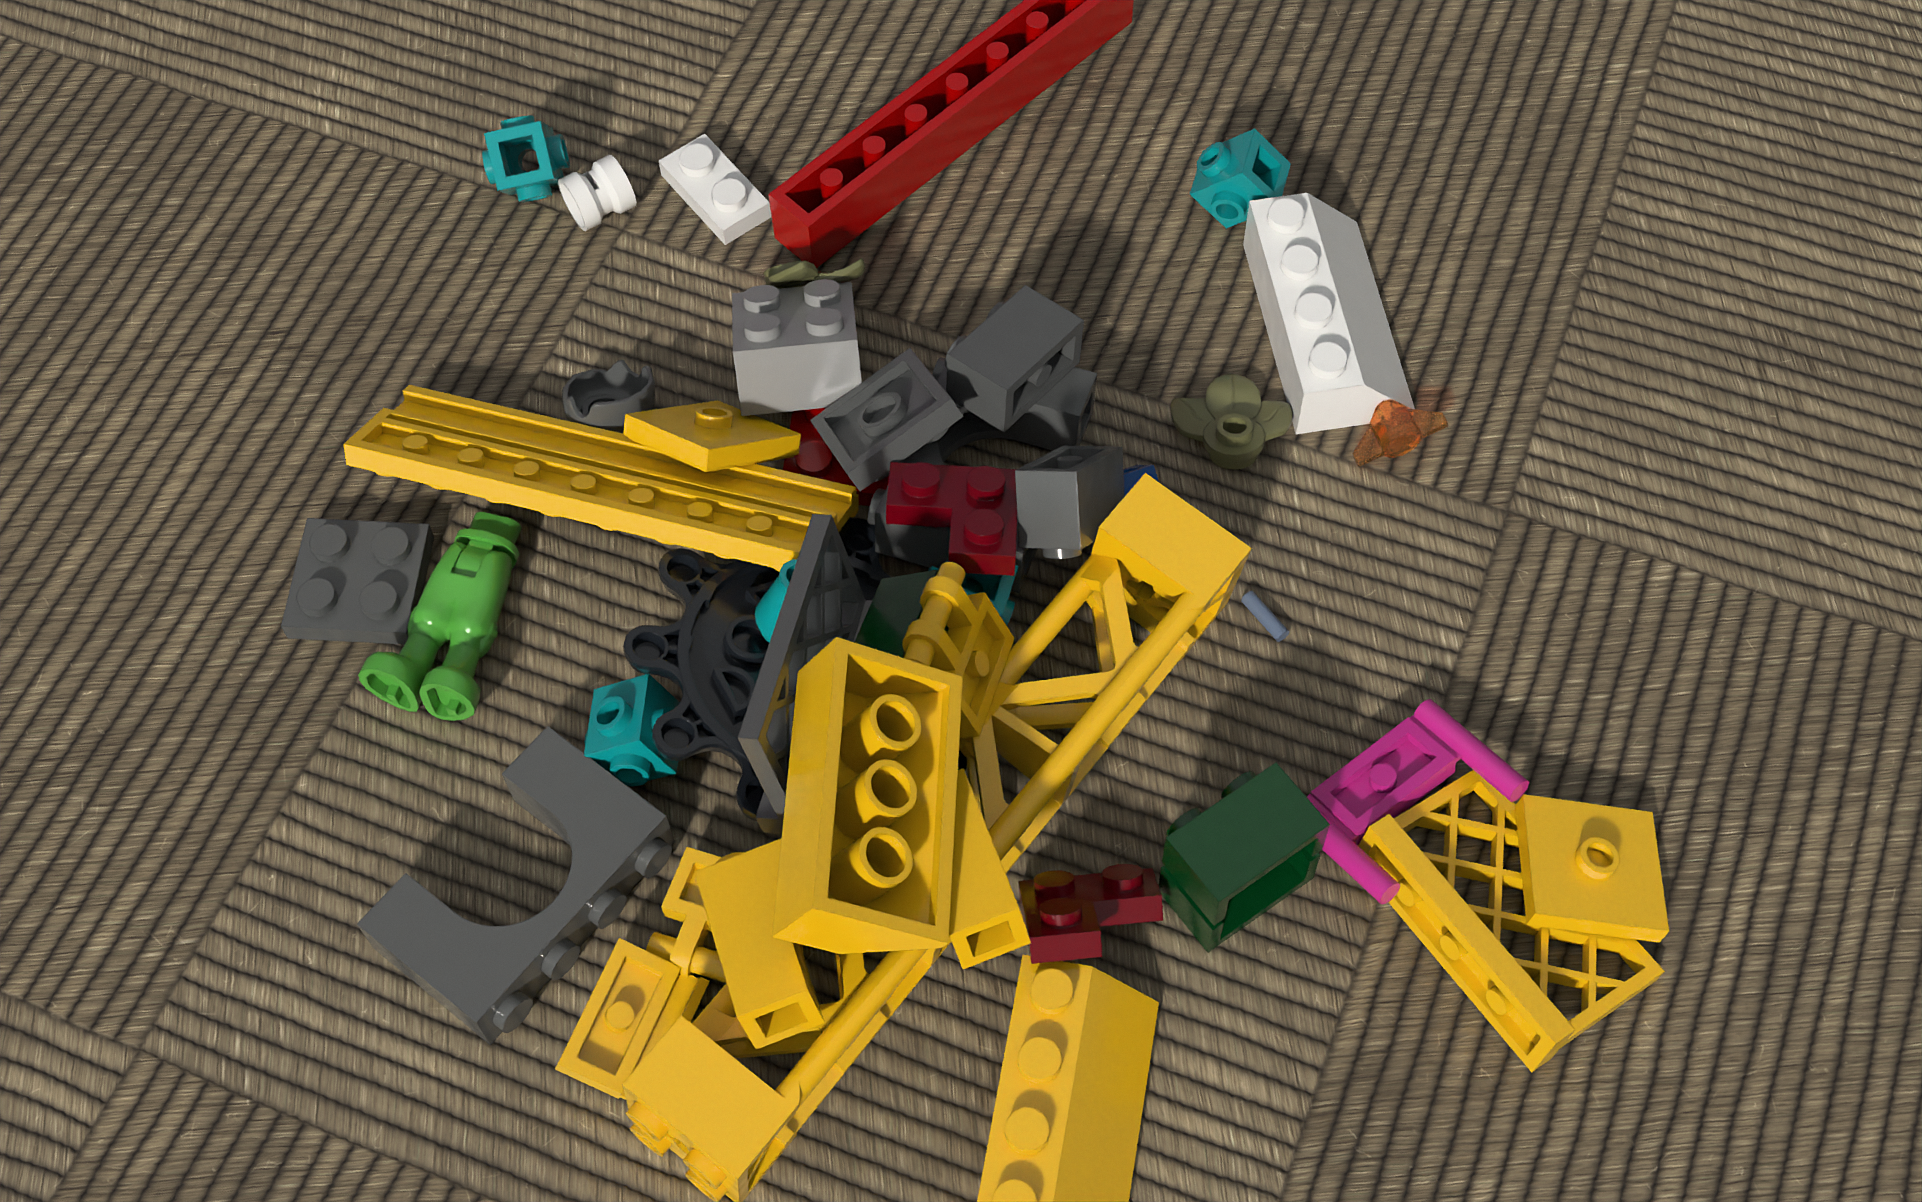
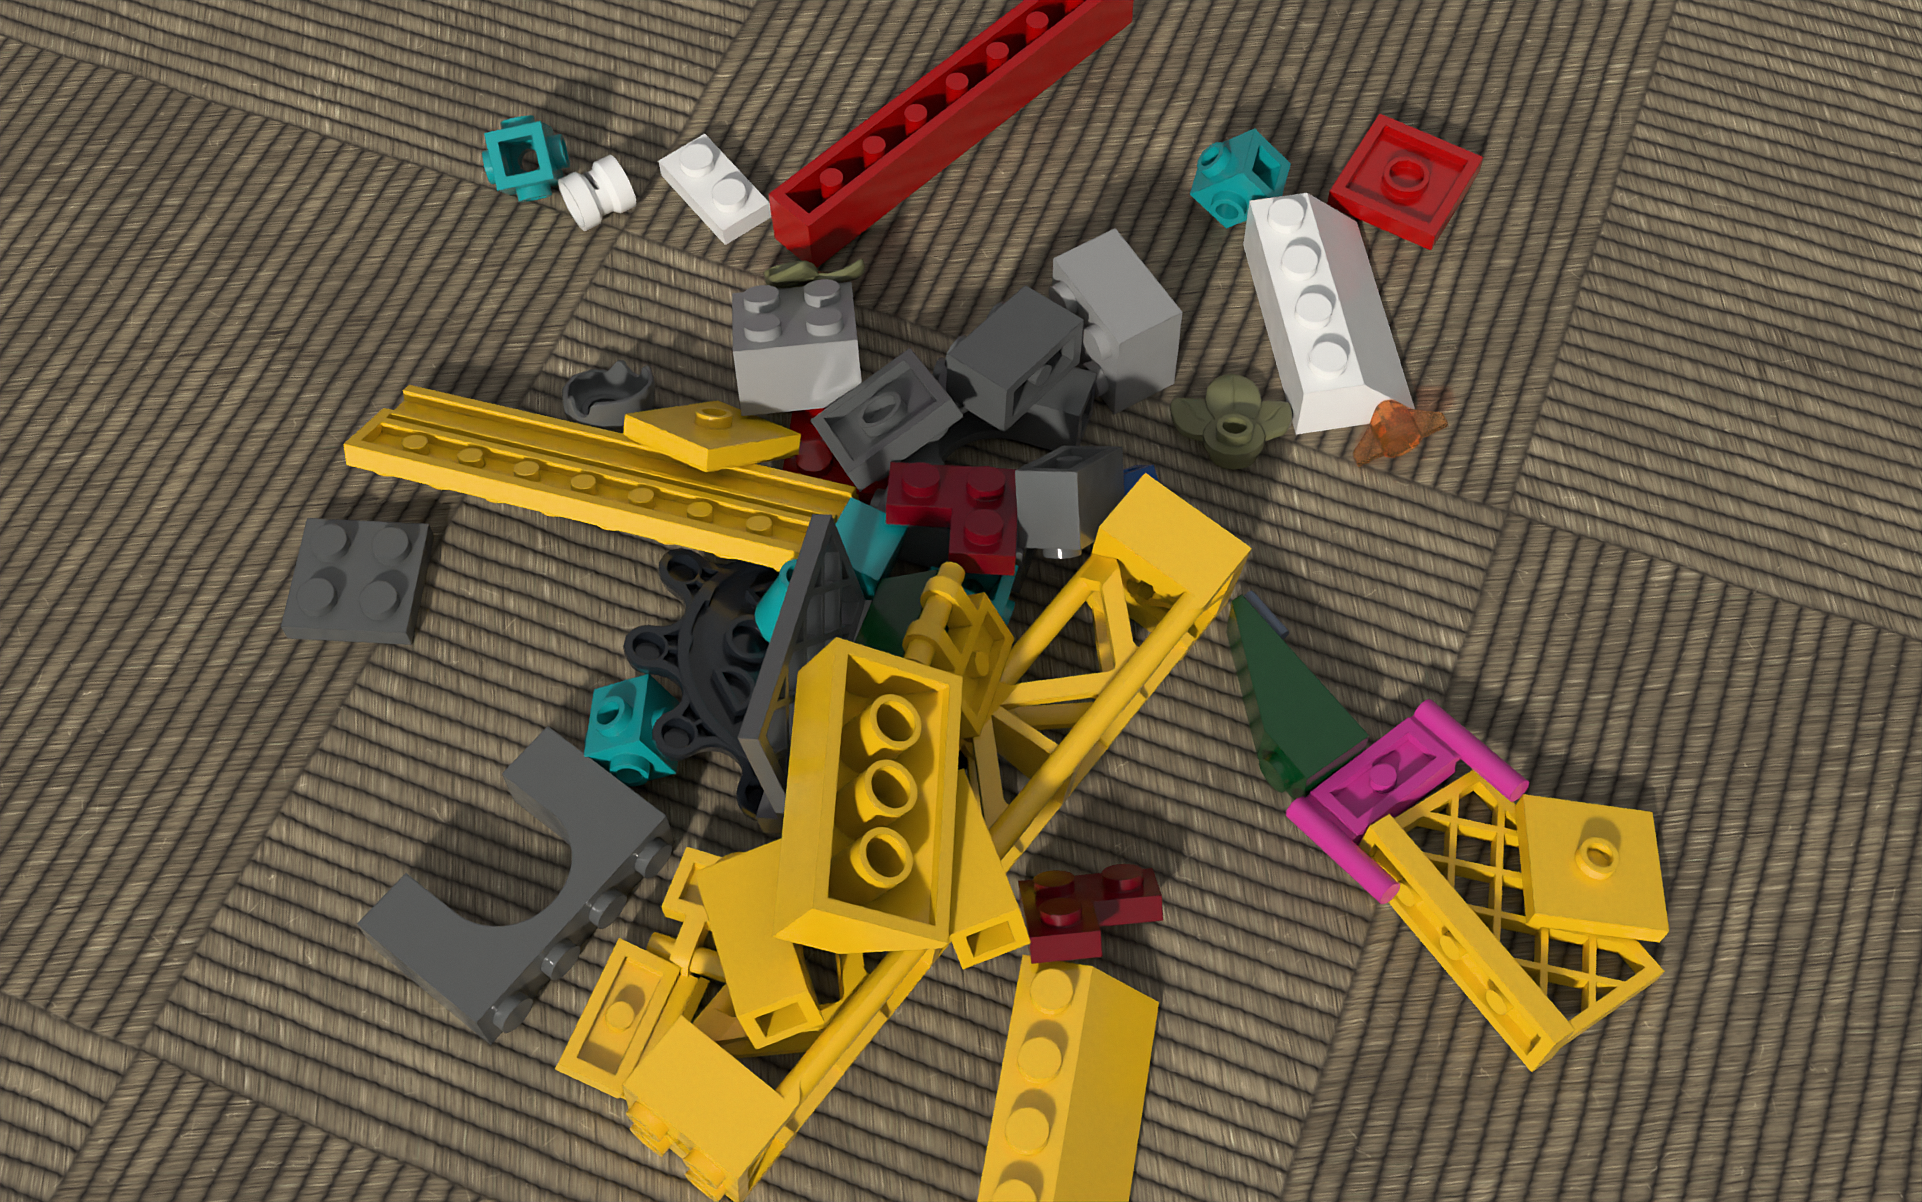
(458, 607): bright green piece -> none
(870, 543): none -> teal brick
(1127, 318): none -> light grey brick
(1241, 854): dark green piece -> none
(1293, 718): none -> dark green slope
(1405, 181): none -> red plate

